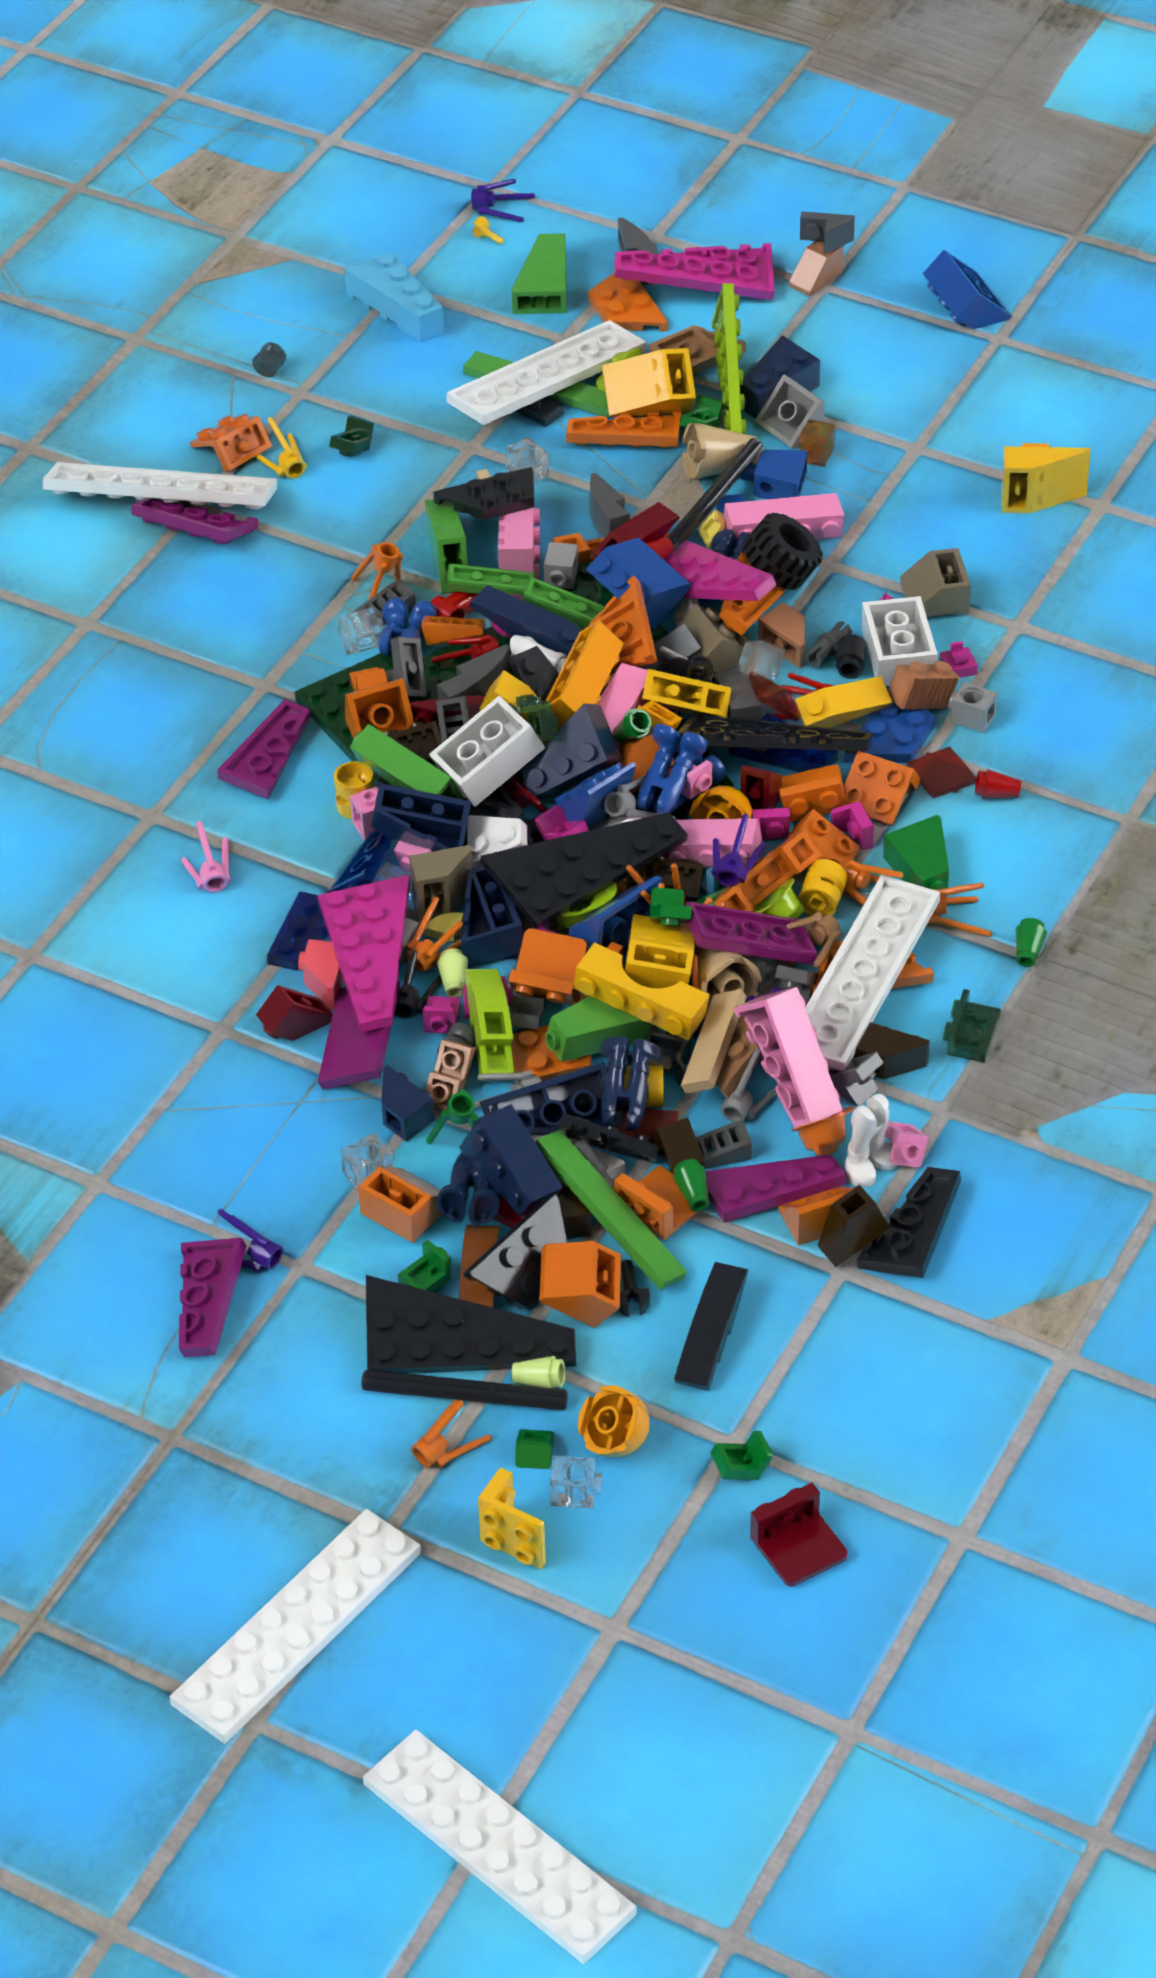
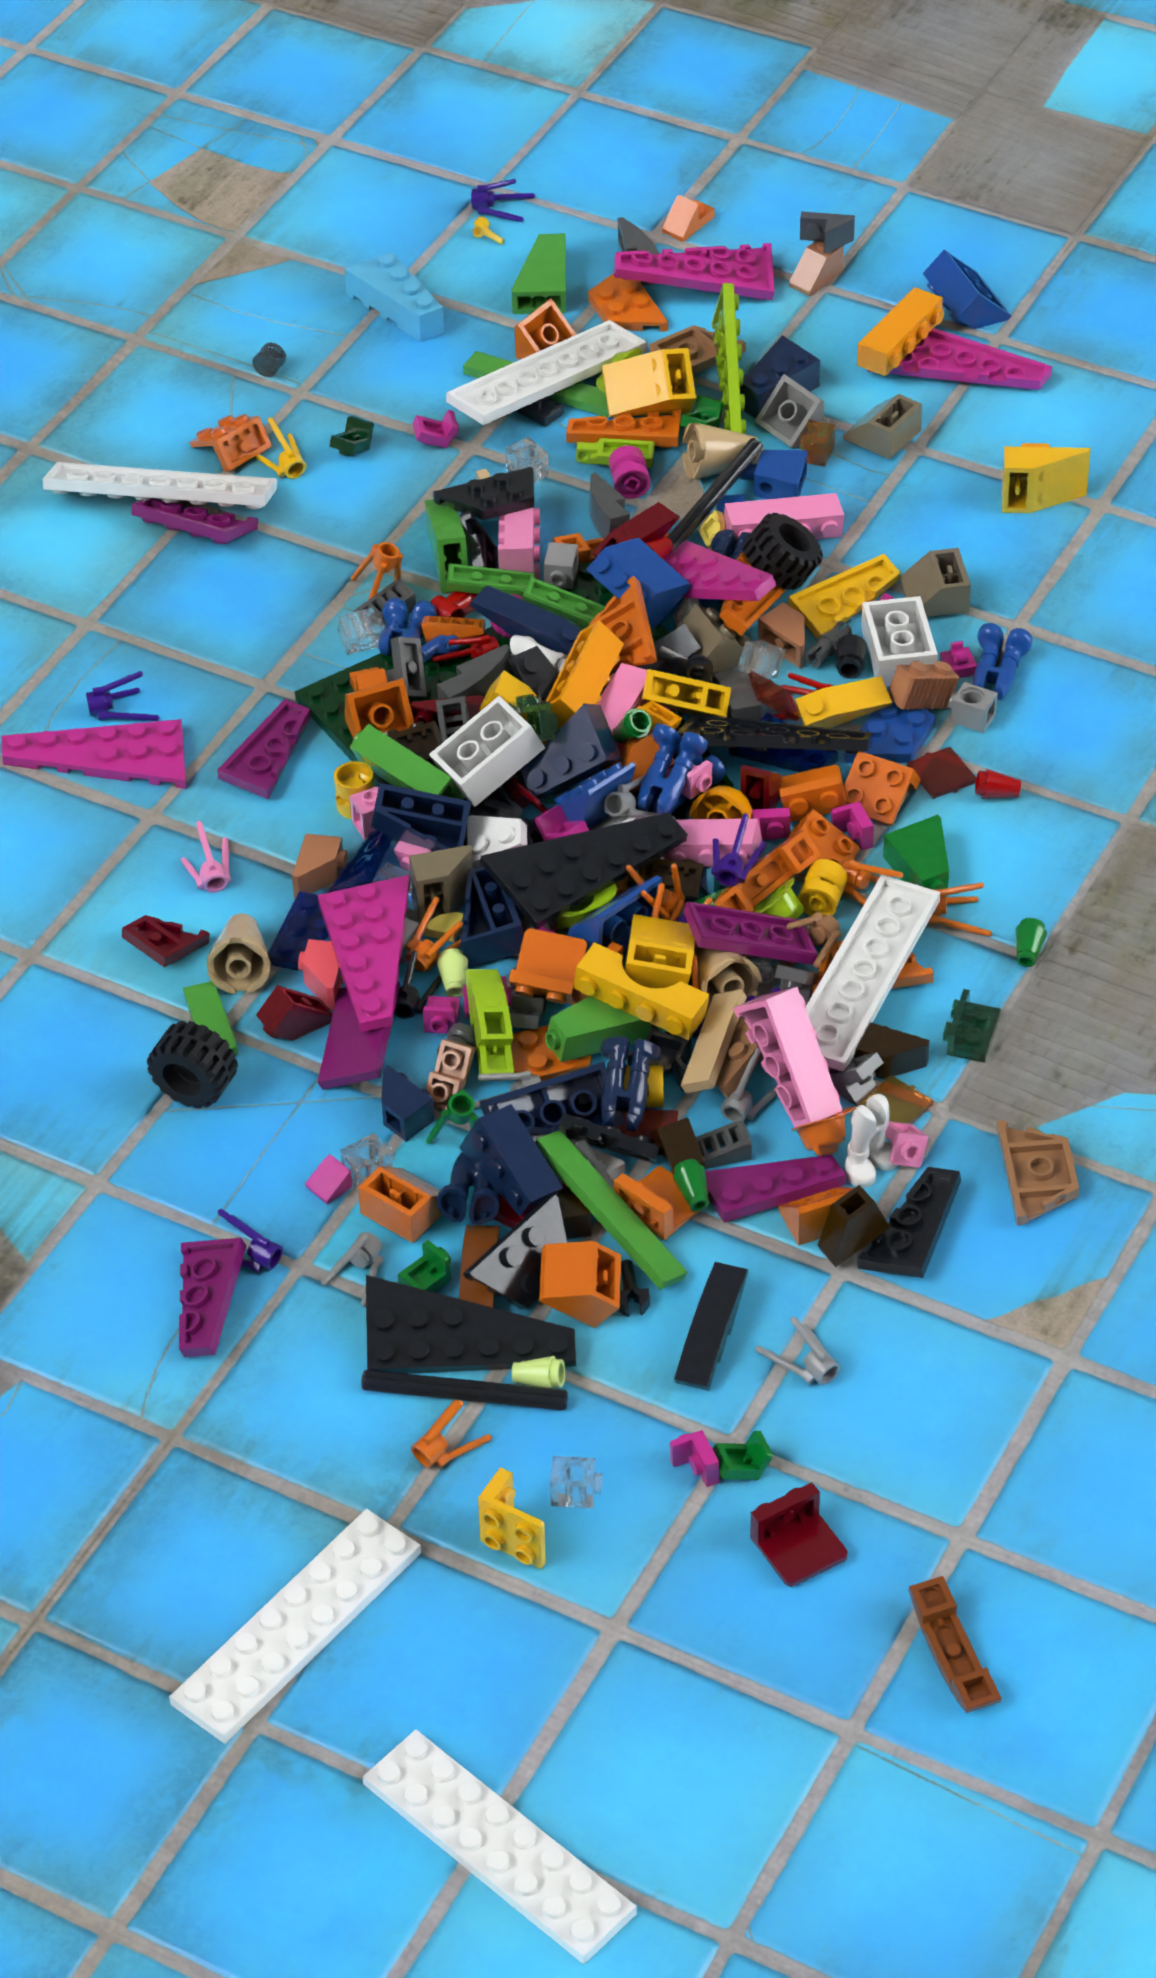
(100, 700): none -> dark purple plant
(110, 752): none -> dark pink wing
(163, 940): none -> dark red wing
(192, 1064): none -> black tyre
(208, 1010): none -> bright green tile
(239, 956): none -> tan cone
(318, 863): none -> nougat slope
(329, 1179): none -> dark pink slope
(361, 1254): none -> light grey plant
(436, 432): none -> dark pink bracket
(438, 646): none -> blue arm
(480, 546): none -> black wing
(534, 1449): green slope -> none
(541, 330): none -> orange slope
(600, 451): none -> lime hinge
(613, 1422): light orange cylinder -> none
(629, 472): none -> dark pink wheel
(668, 906): green bracket -> none
(686, 218): none -> slope
(698, 1453): none -> dark pink bracket
(818, 1362): none -> light grey plant
(843, 594): none -> yellow wing
(887, 426): none -> dark tan slope
(900, 331): none -> light orange brick
(904, 1101): none -> clear orange piece
(951, 1647): none -> dark orange slope
(965, 360): none -> dark pink wing
(991, 641): none -> blue piece
(1037, 1171): none -> medium nougat wing

